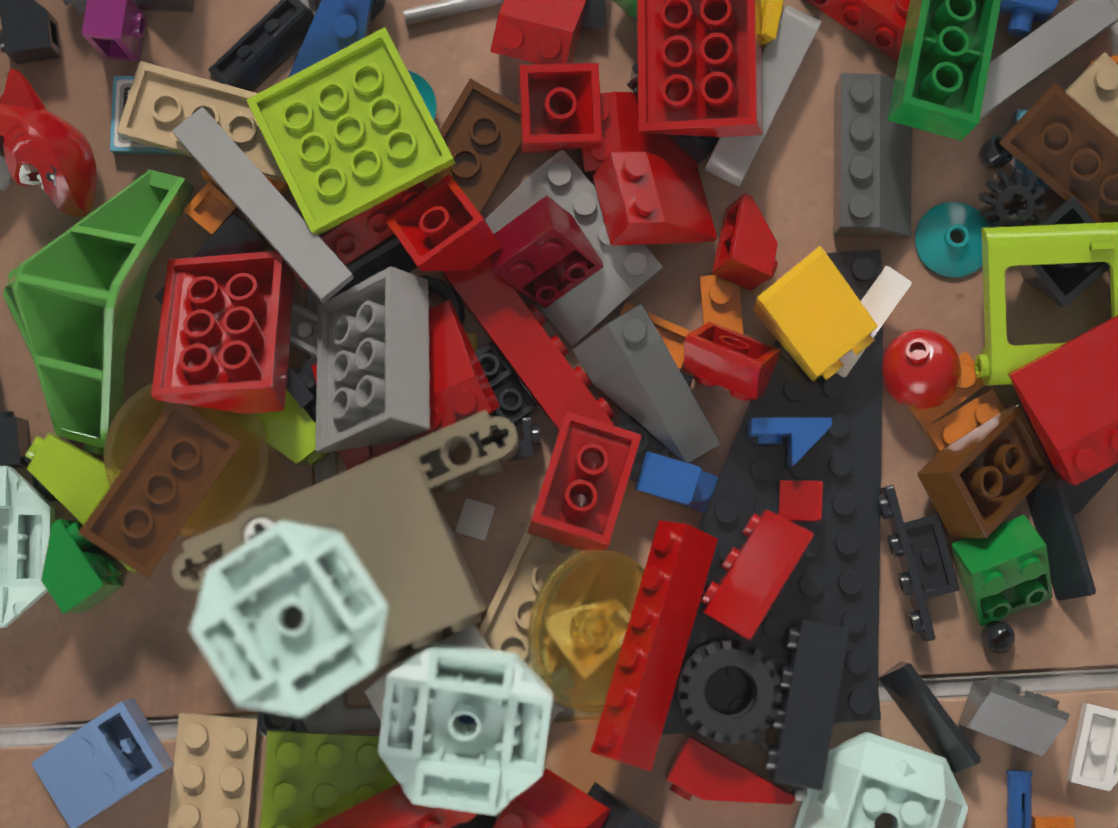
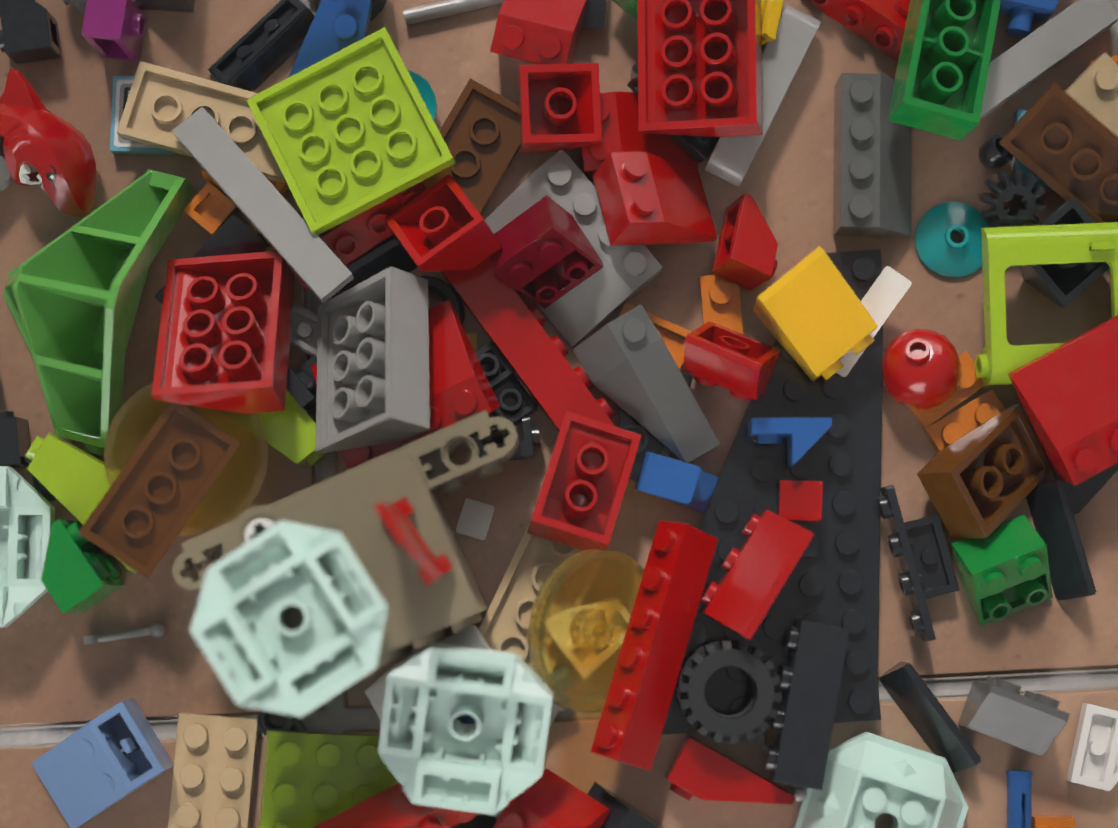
(156, 630): none -> light grey hinge
(395, 518): none -> red flag
(992, 631): black hinge -> none

